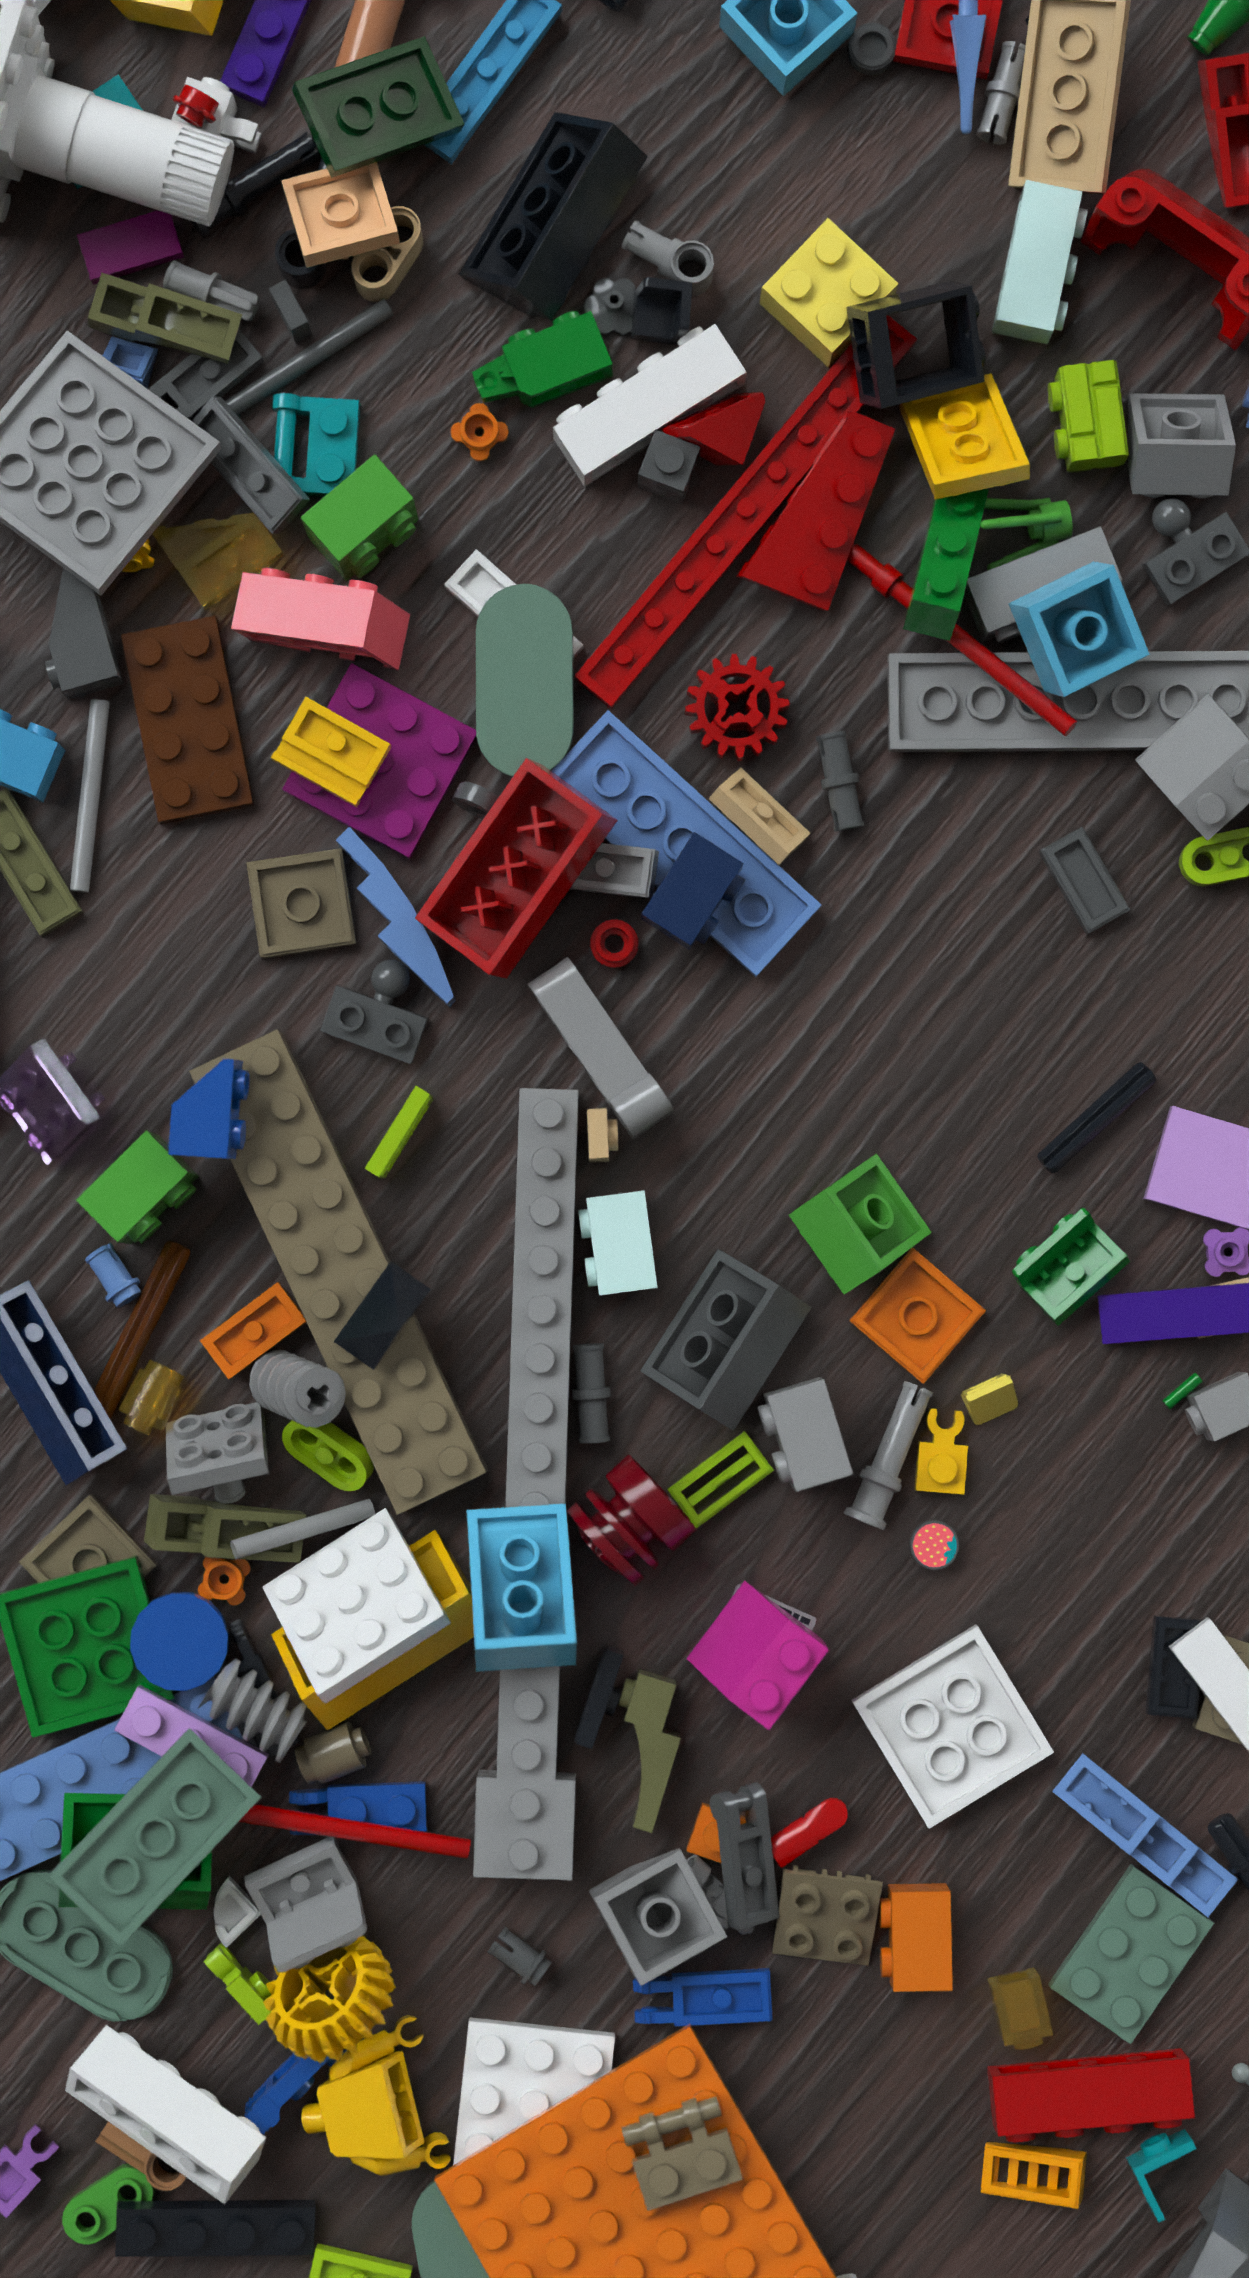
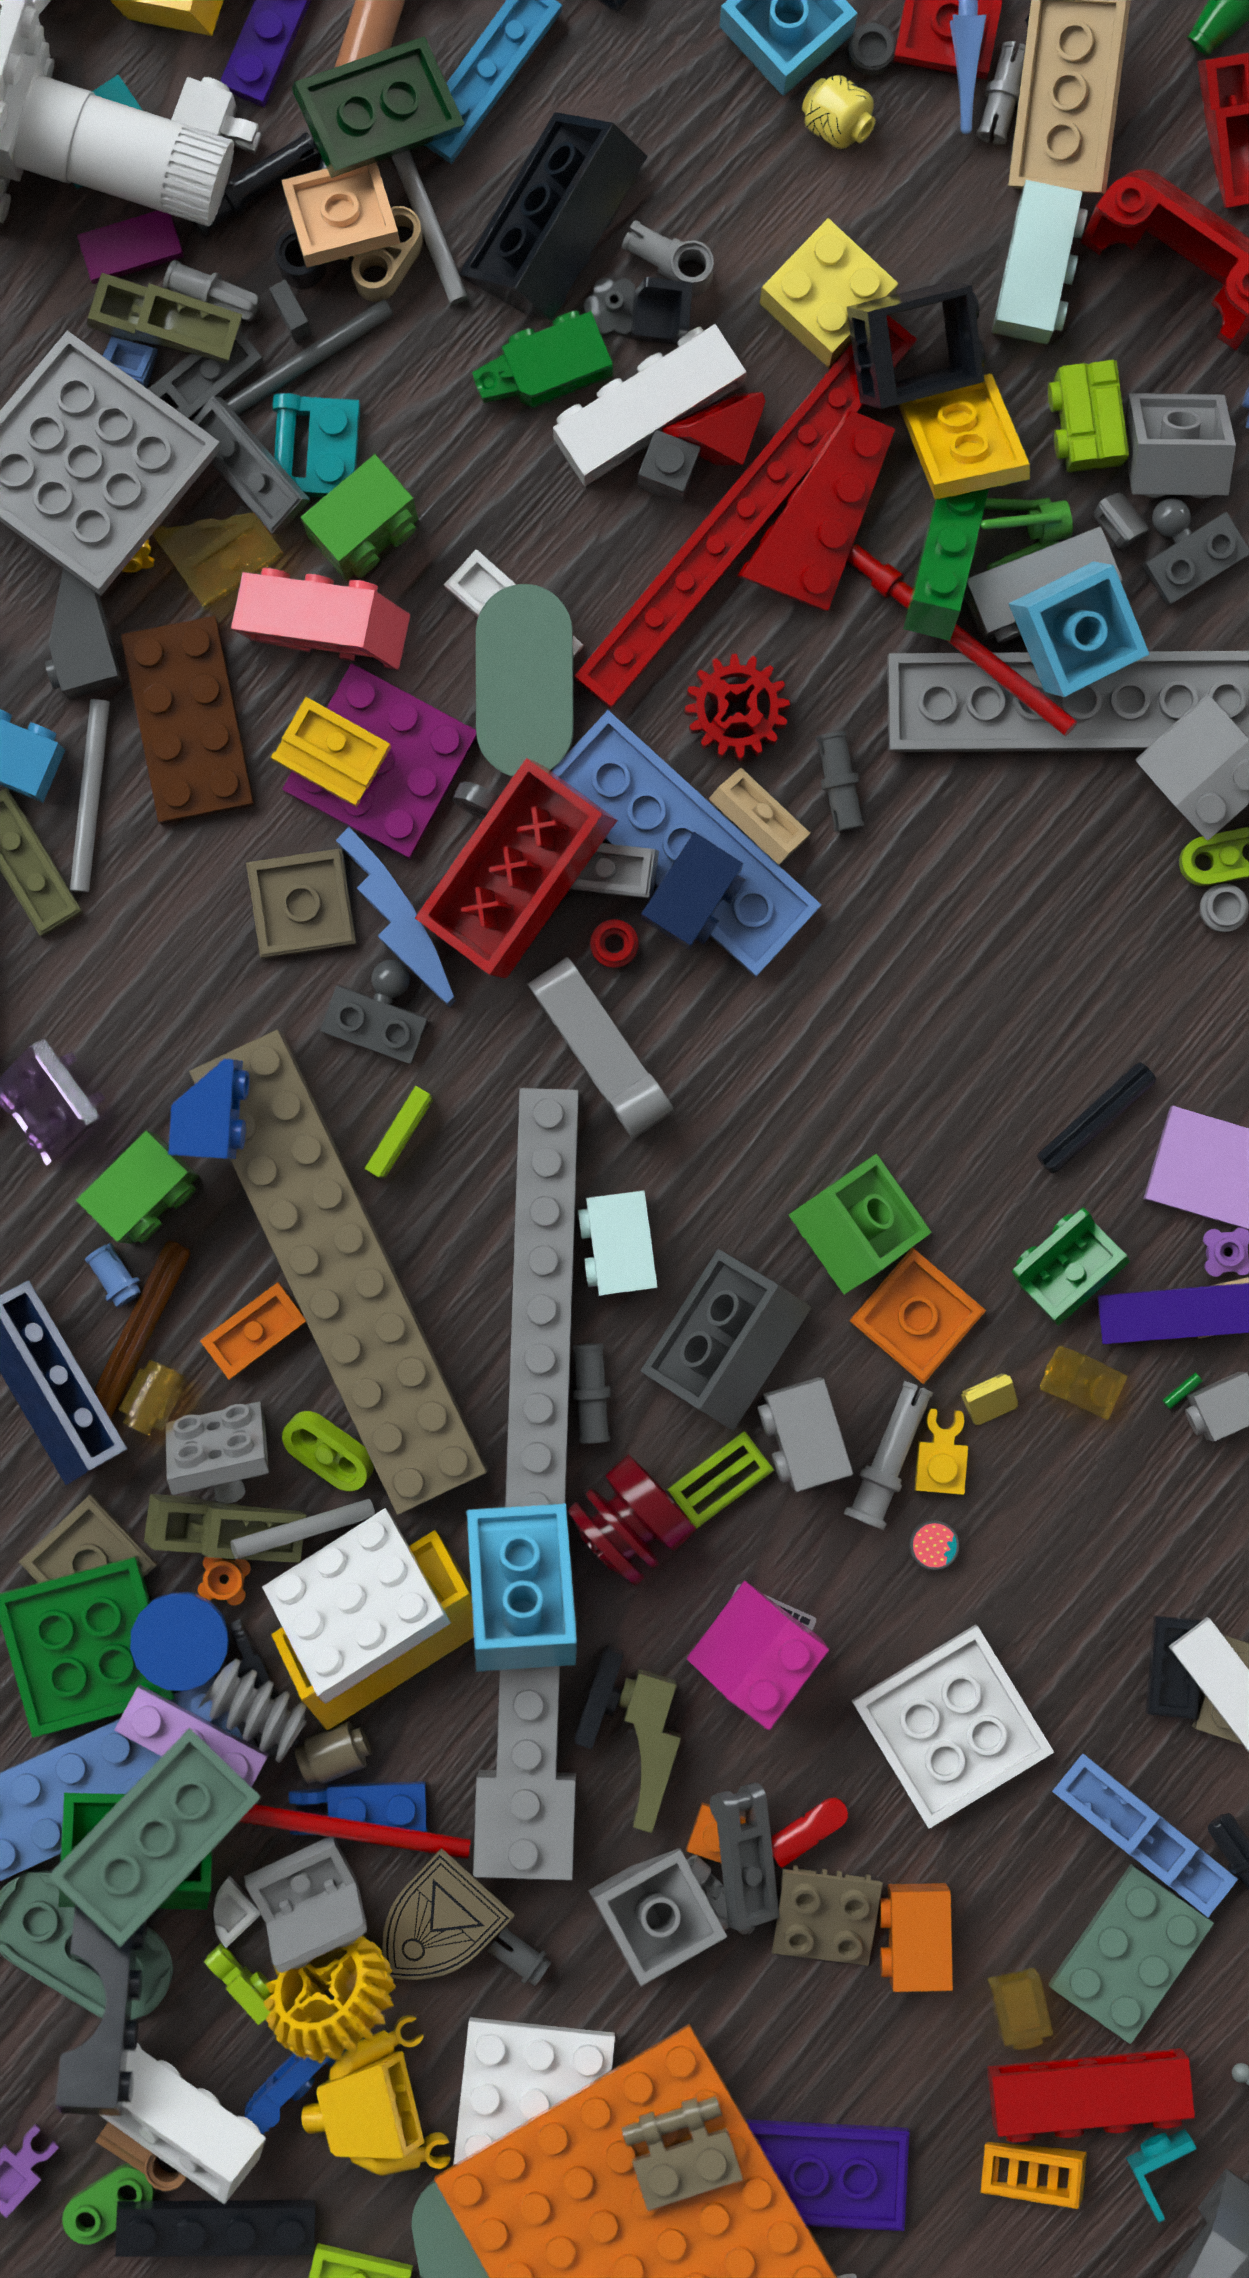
(95, 2074): none -> black arch
(195, 106): red plate -> none
(297, 1388): light grey piece -> none
(382, 1315): black slope -> none
(430, 227): none -> light grey bar
(440, 1921): none -> dark tan shield
(477, 418): orange plate -> none
(601, 1135): tan plate -> none
(709, 1998): blue hinge -> none
(838, 111): none -> light yellow head
(840, 2171): none -> dark purple tile
(1083, 1381): none -> clear yellow bracket
(1084, 880): dark grey tile -> none
(1120, 520): none -> light grey slope
(1224, 908): none -> light grey plate

